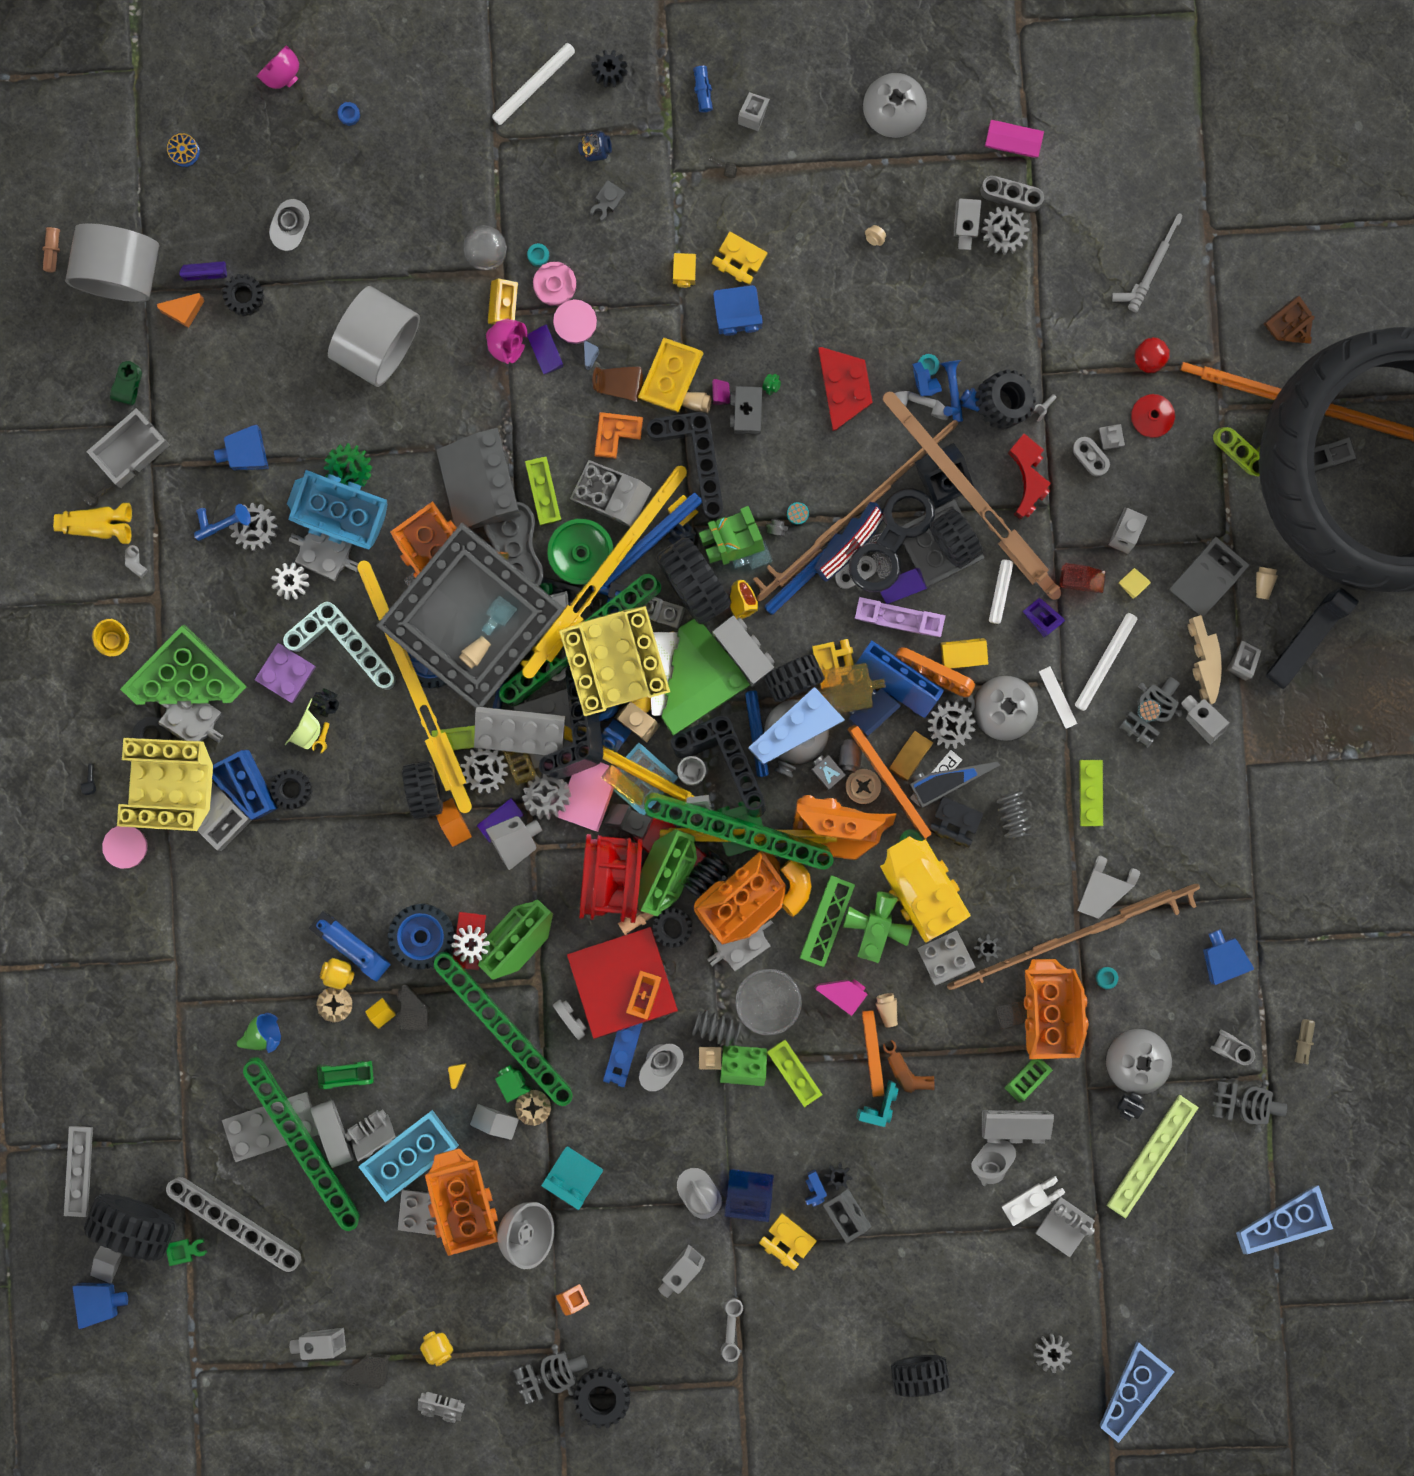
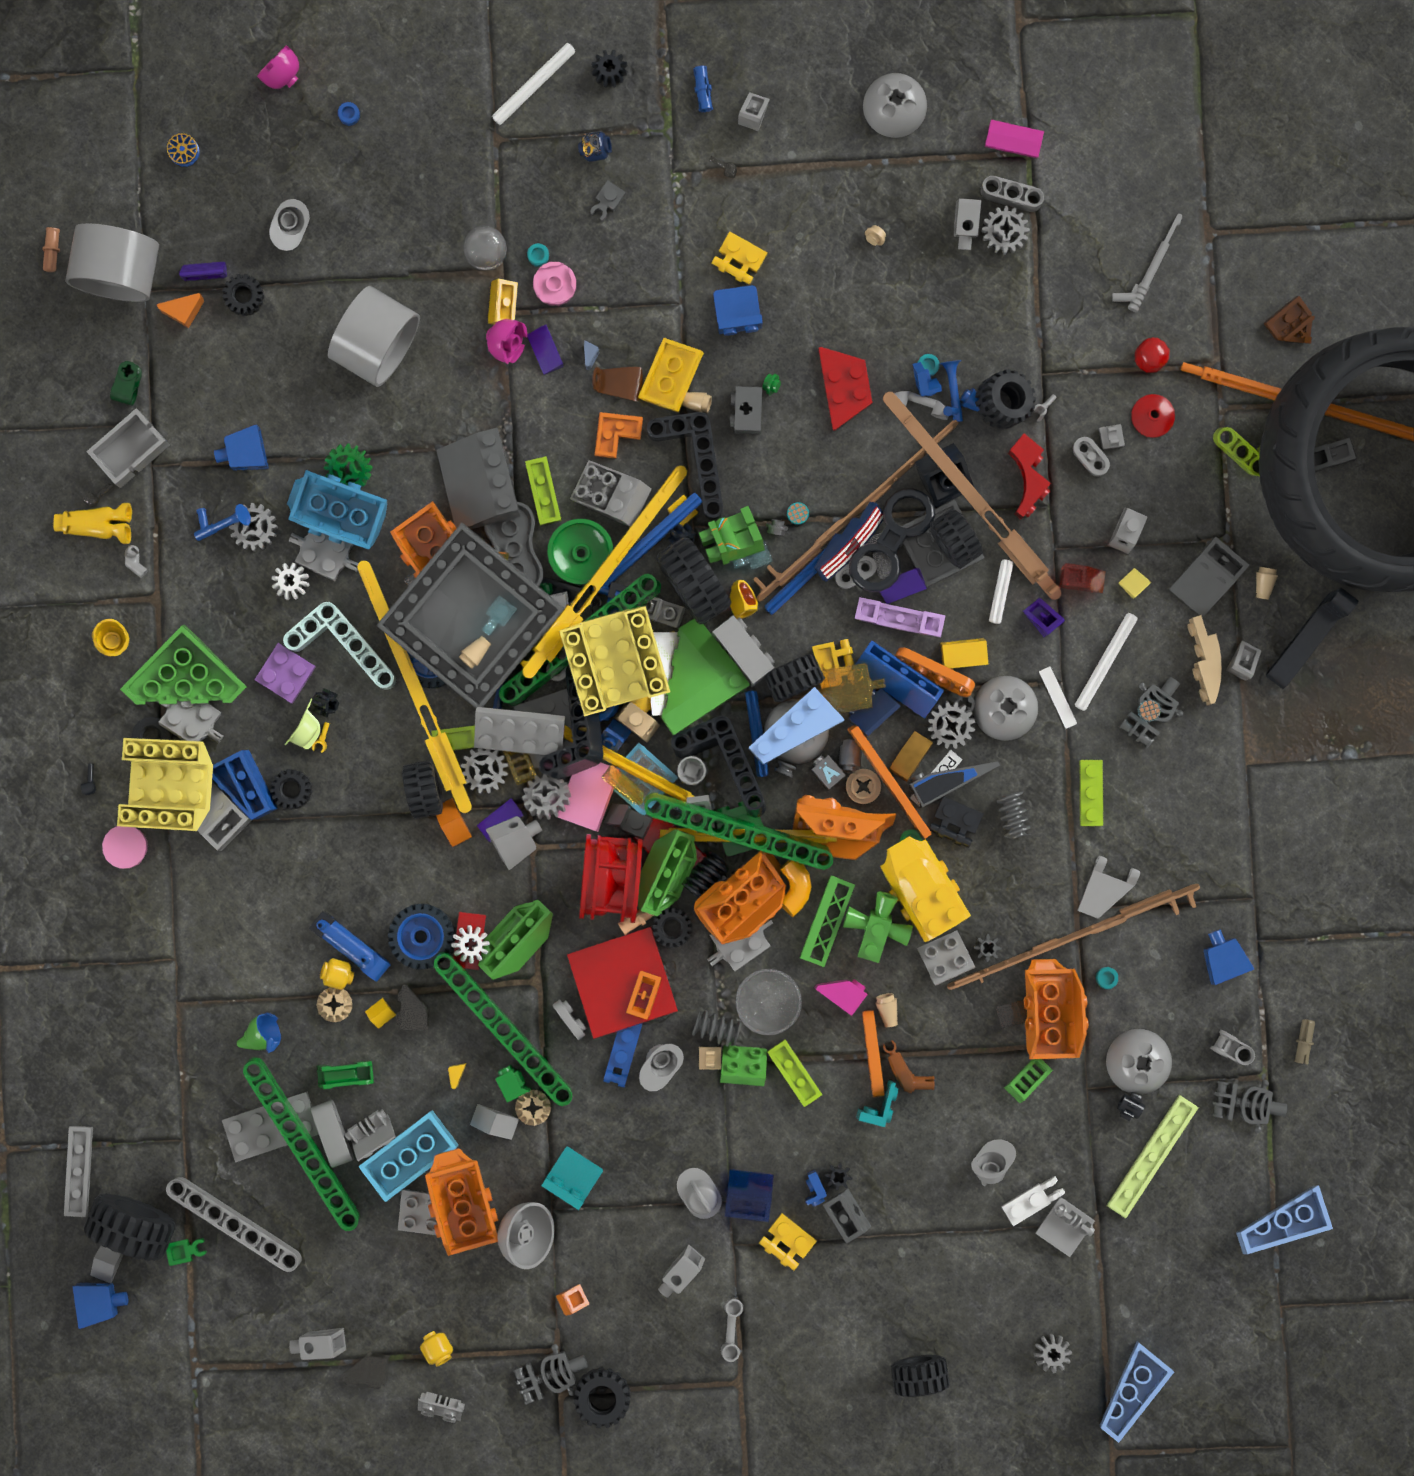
(575, 321): bright pink tile -> none
(684, 269): yellow brick -> none
(721, 392): magenta slope -> none
(1016, 1125): light grey slope -> none
(1209, 727): light grey torso -> none

